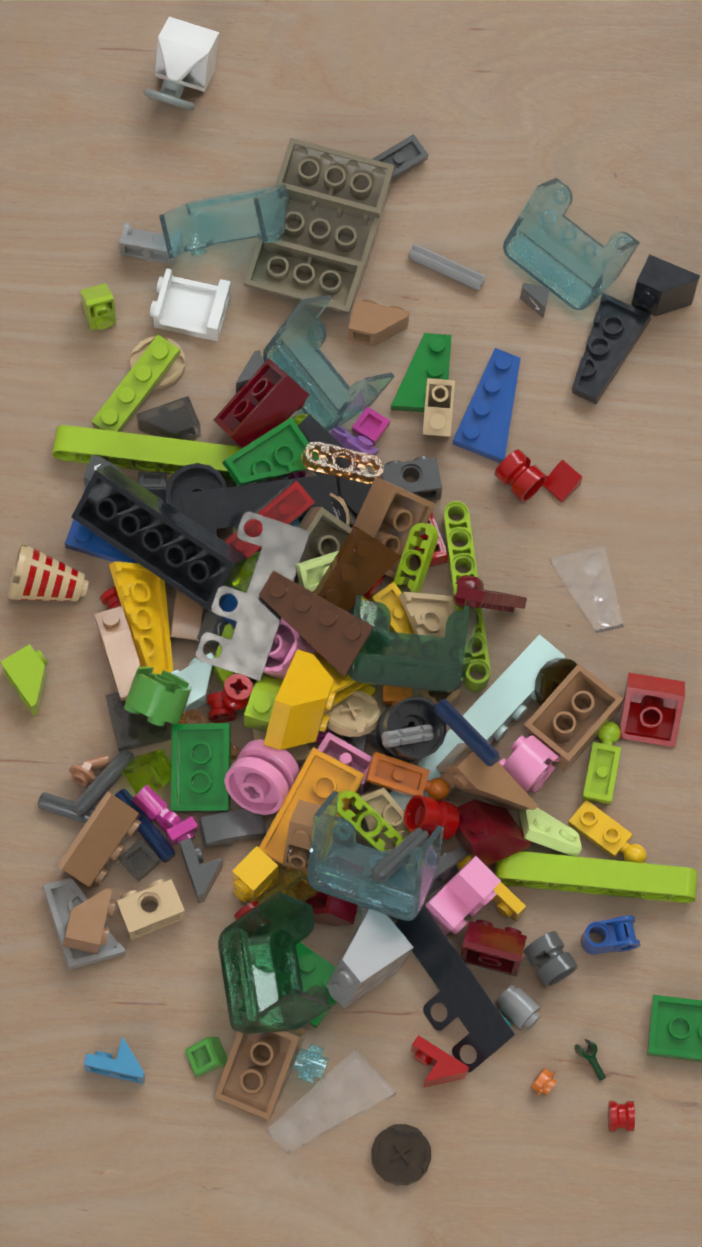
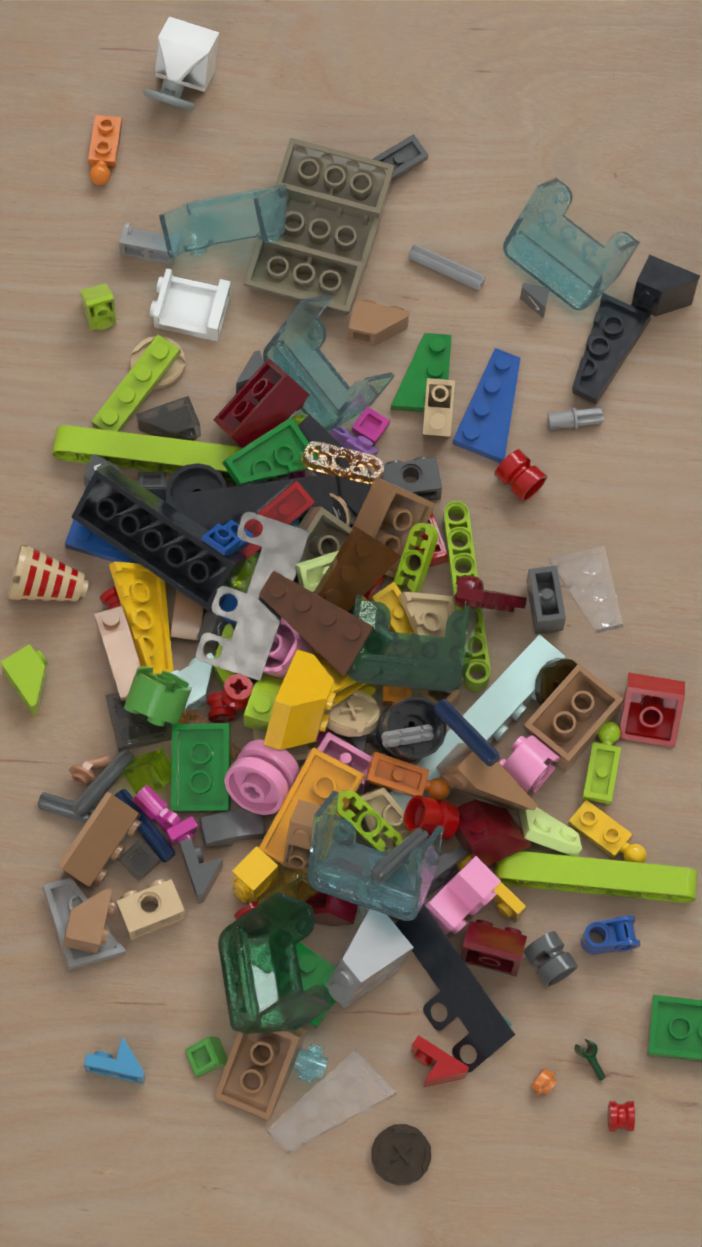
(104, 148): none -> orange plate
(225, 538): none -> blue slope
(519, 1007): light grey brick -> none
(545, 599): none -> dark grey brick
(563, 481): red slope -> none
(574, 418): none -> light grey axle

